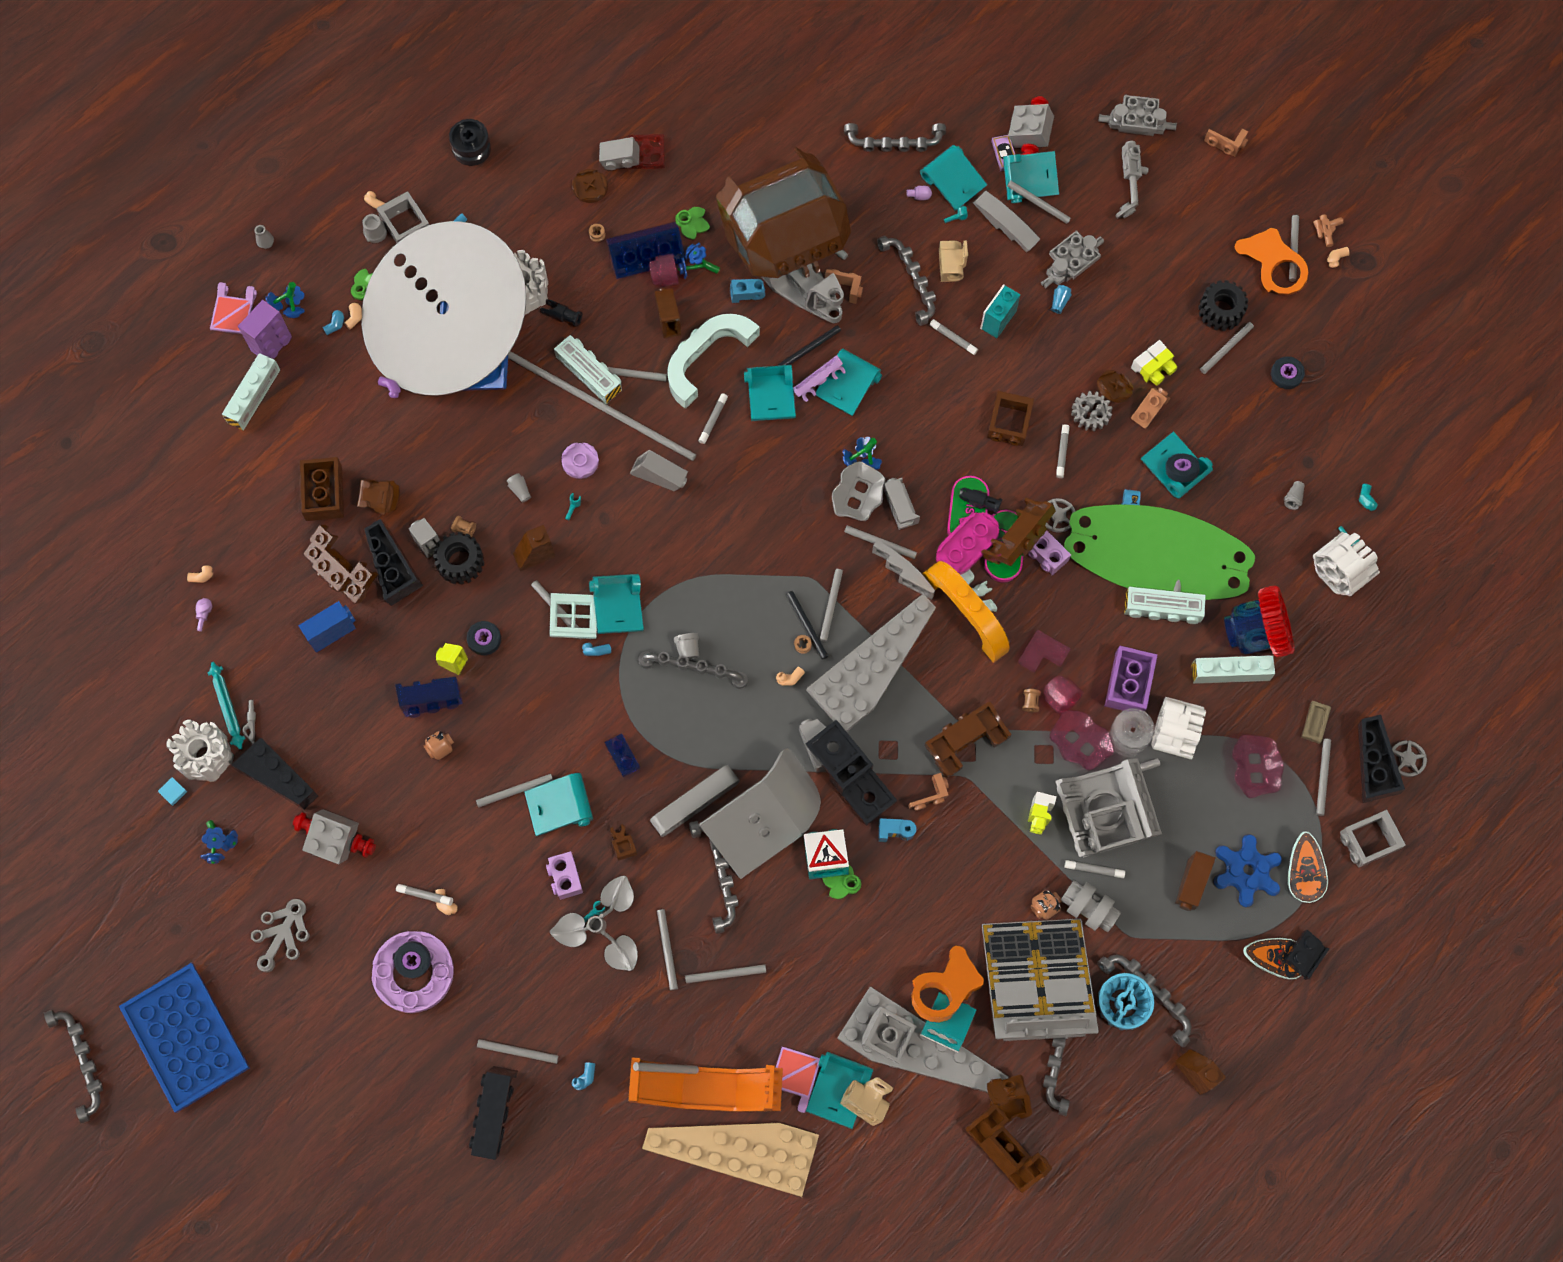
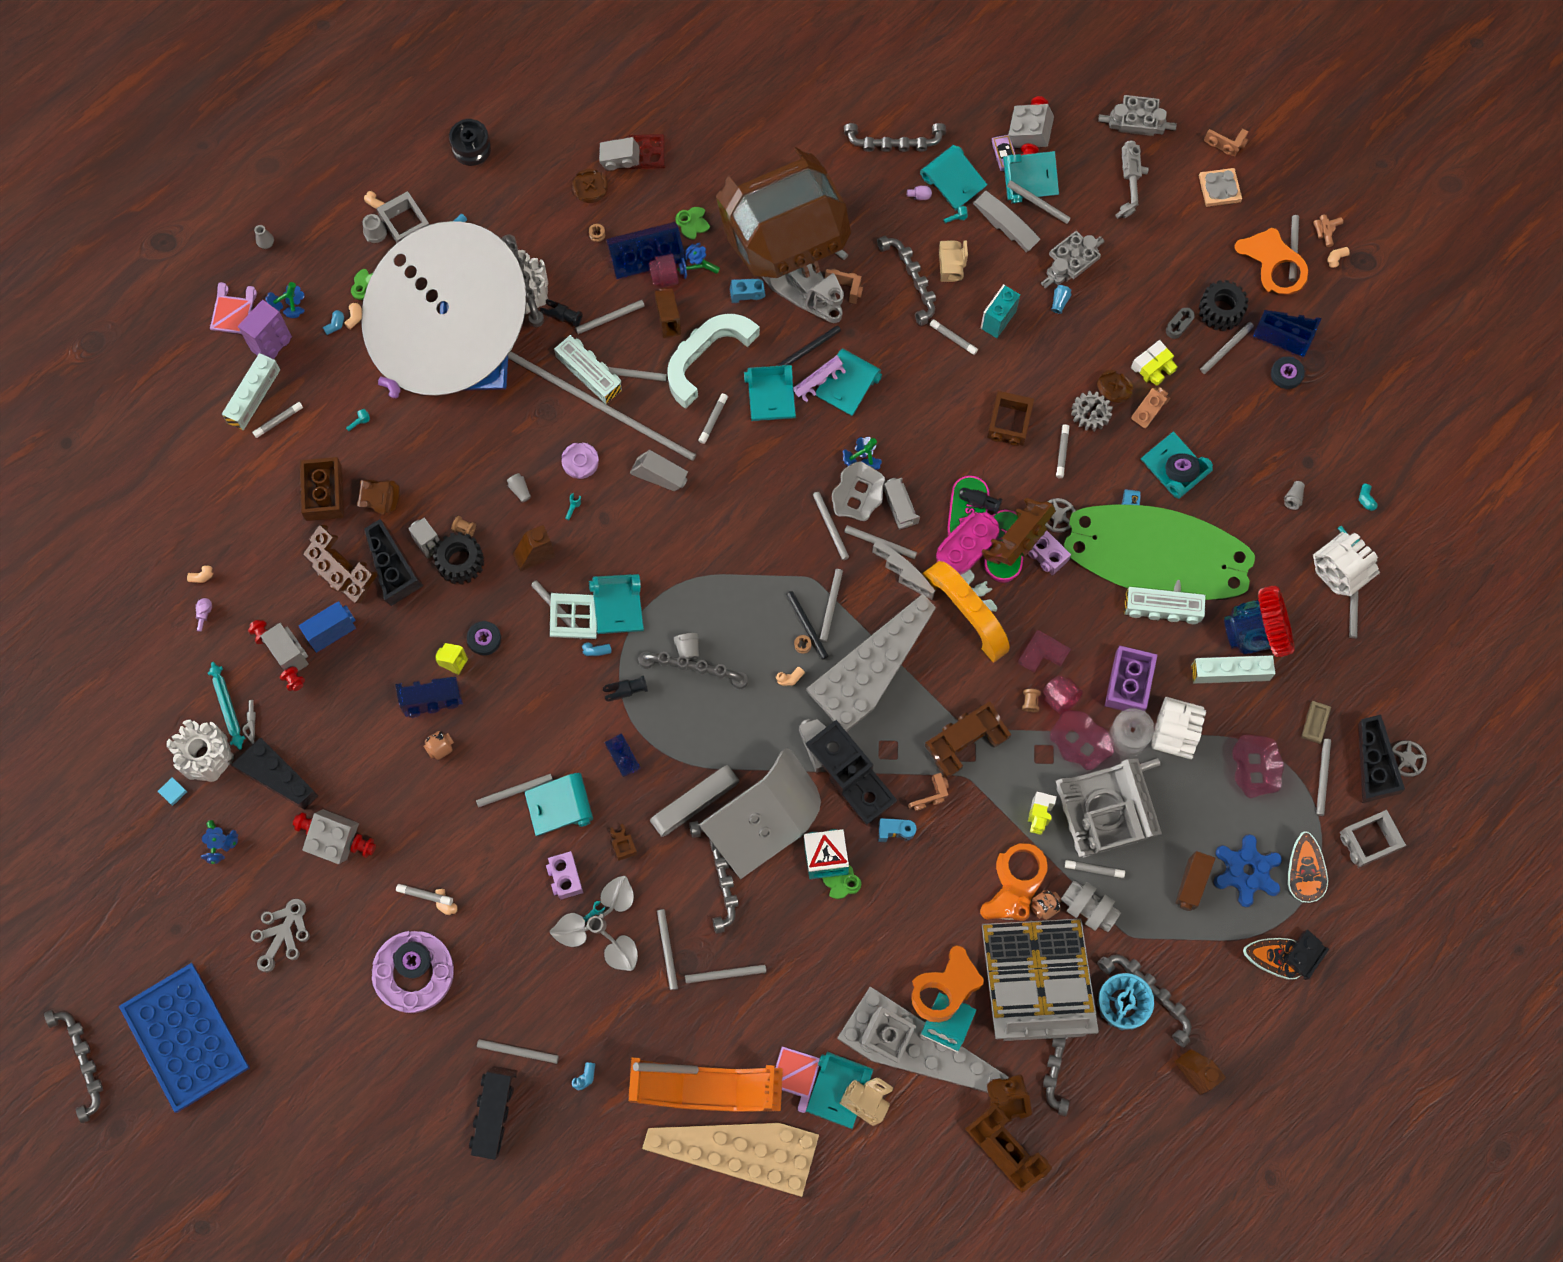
(278, 419): none -> light grey bar
(285, 650): none -> light grey brick
(363, 418): none -> teal hand
(535, 317): none -> flat silver bar
(611, 316): none -> light grey bar
(625, 688): none -> black piece
(831, 527): none -> light grey bar
(1016, 895): none -> orange animal
(1183, 325): none -> dark grey beam
(1220, 187): none -> piece
(1287, 331): none -> clear blue wedge
(1353, 615): none -> light grey bar

